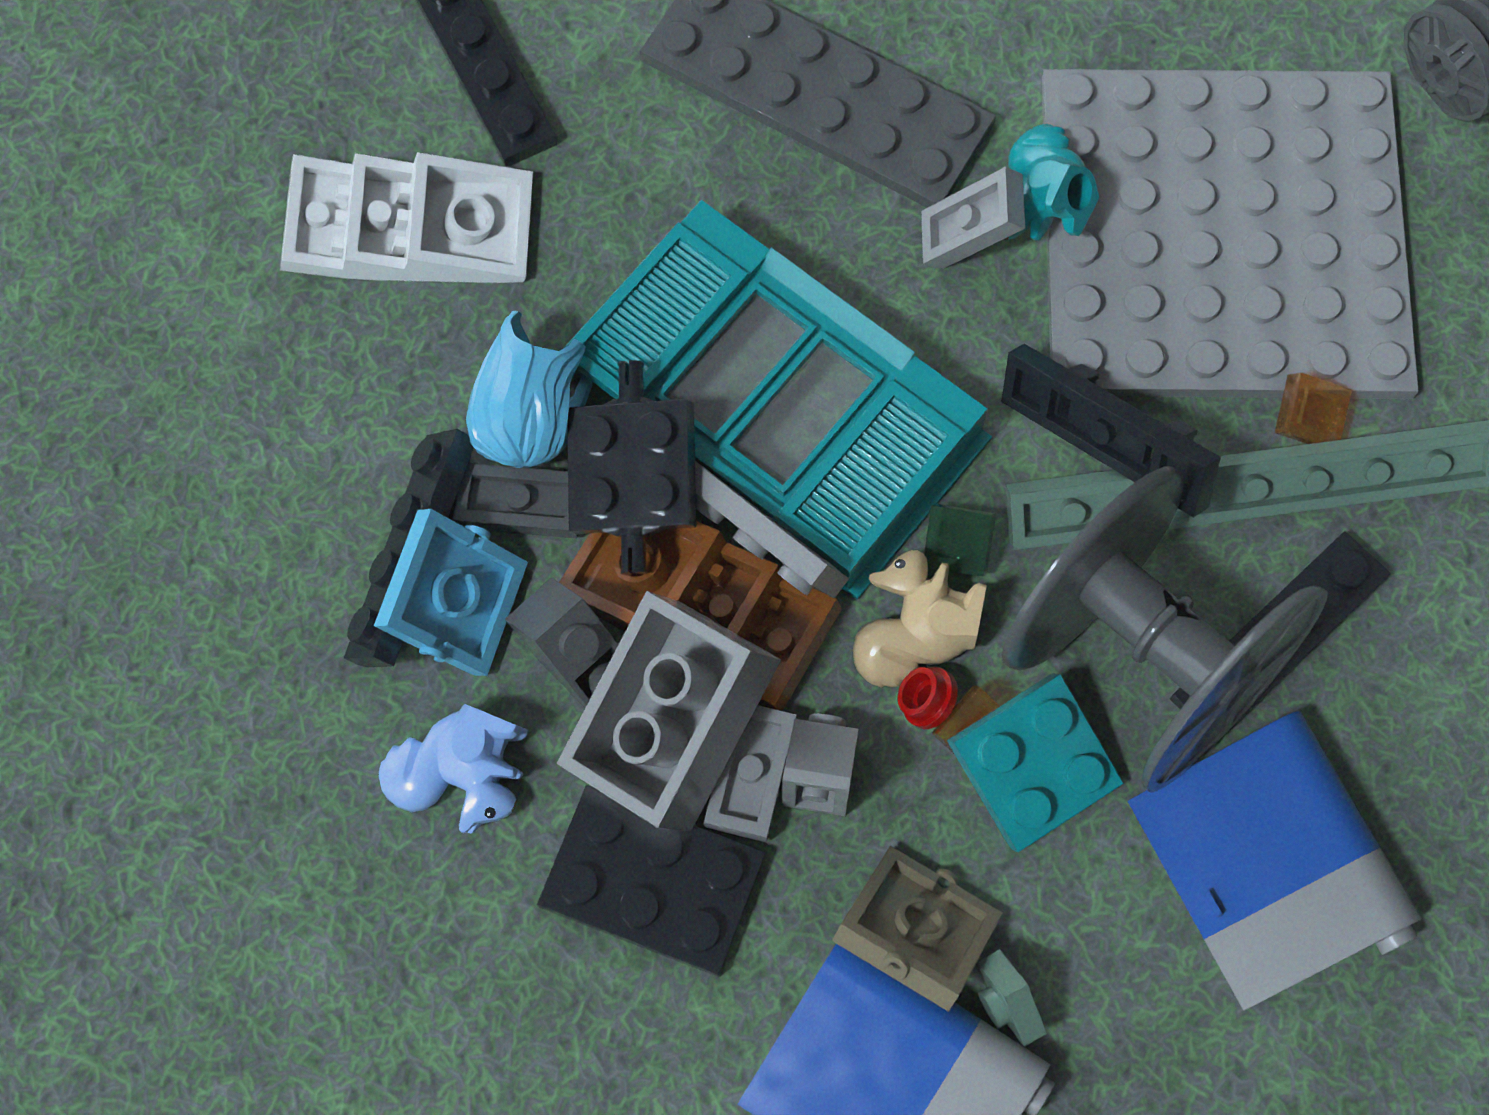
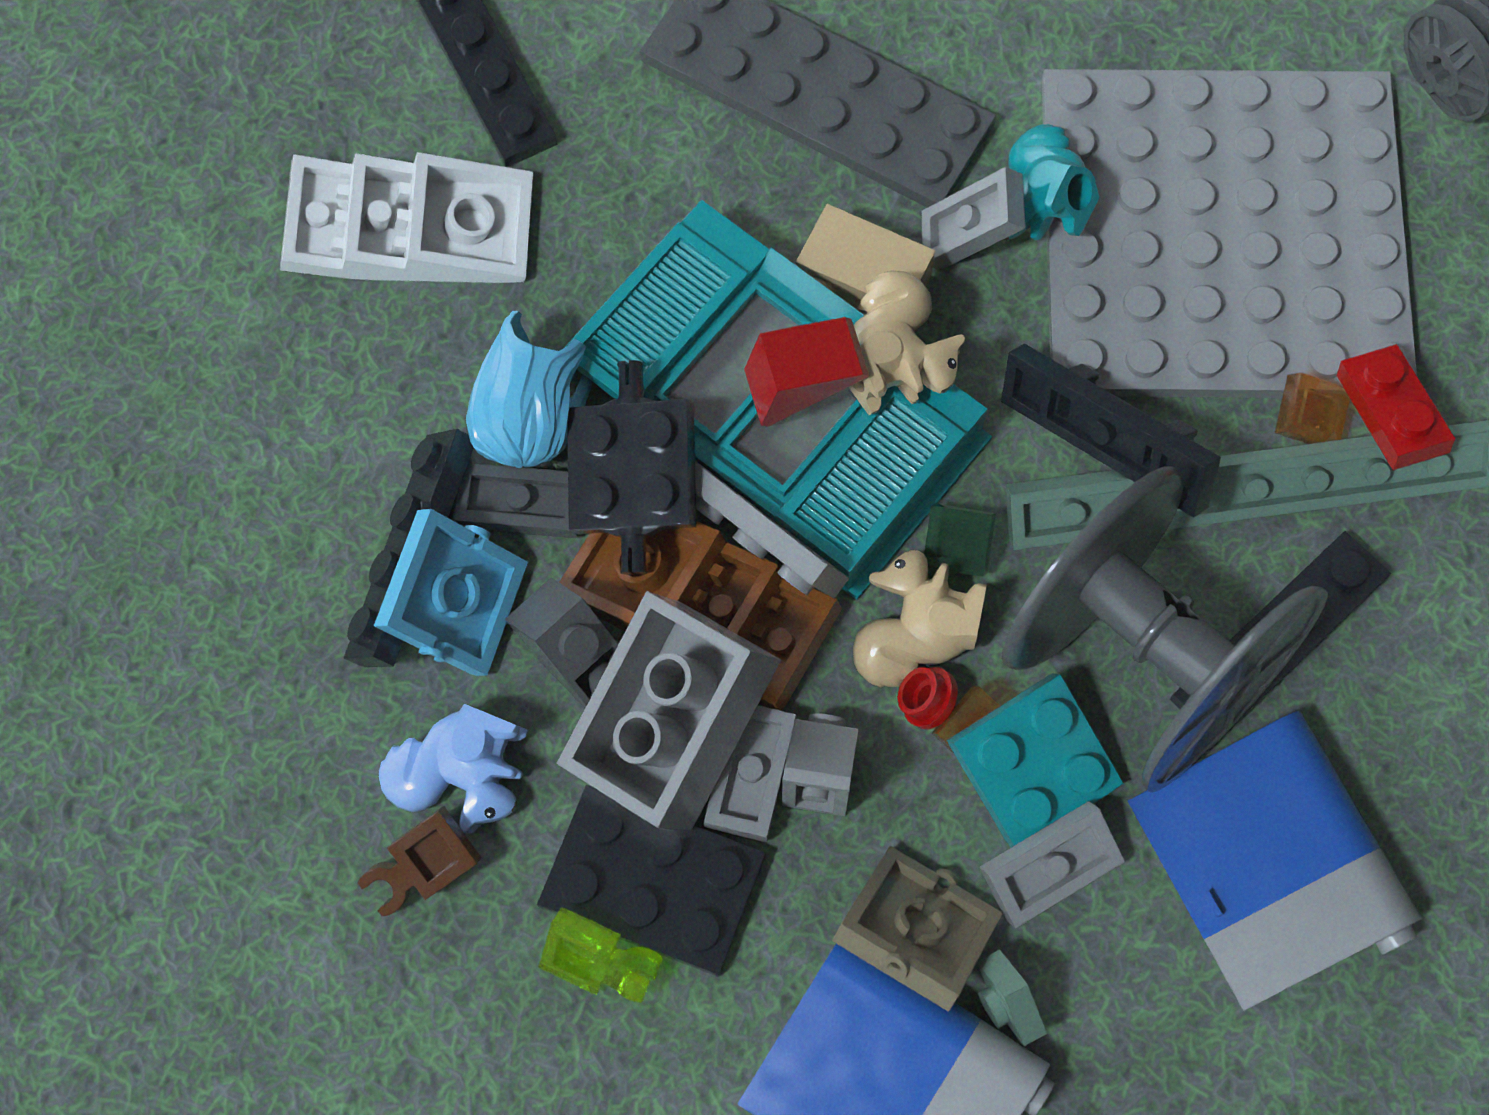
(426, 858): none -> reddish brown plate
(589, 957): none -> clear neon green plate
(803, 366): none -> red slope
(851, 252): none -> tan brick
(892, 351): none -> tan animal
(1052, 864): none -> light grey plate
(1395, 407): none -> red plate

